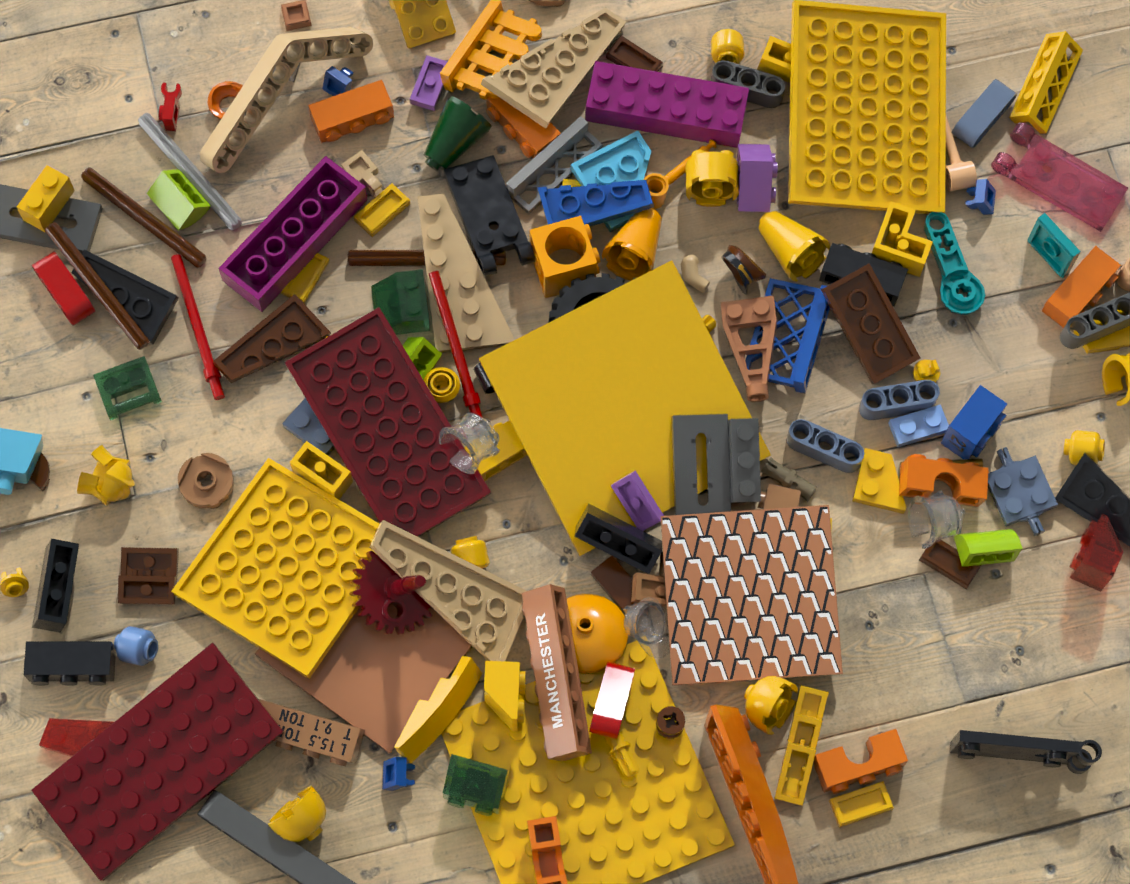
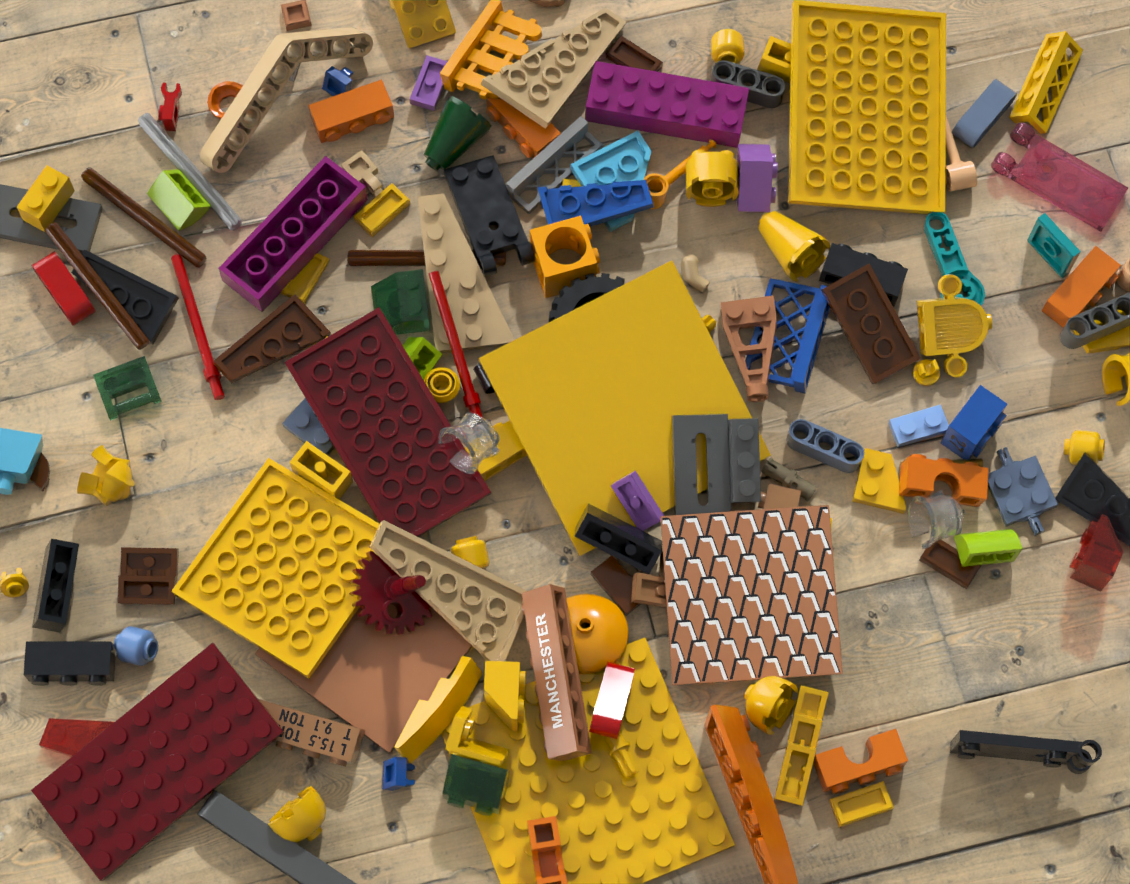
(212, 495): medium nougat plate -> none
(462, 745): none -> yellow bracket
(634, 246): light orange cone -> none
(649, 626): clear piece -> none
(668, 728): reddish brown wheel -> none
(742, 267): piece -> none
(889, 408): sand blue beam -> none
(897, 244): yellow brick -> none
(951, 325): none -> yellow piece
(984, 197): blue tile -> none

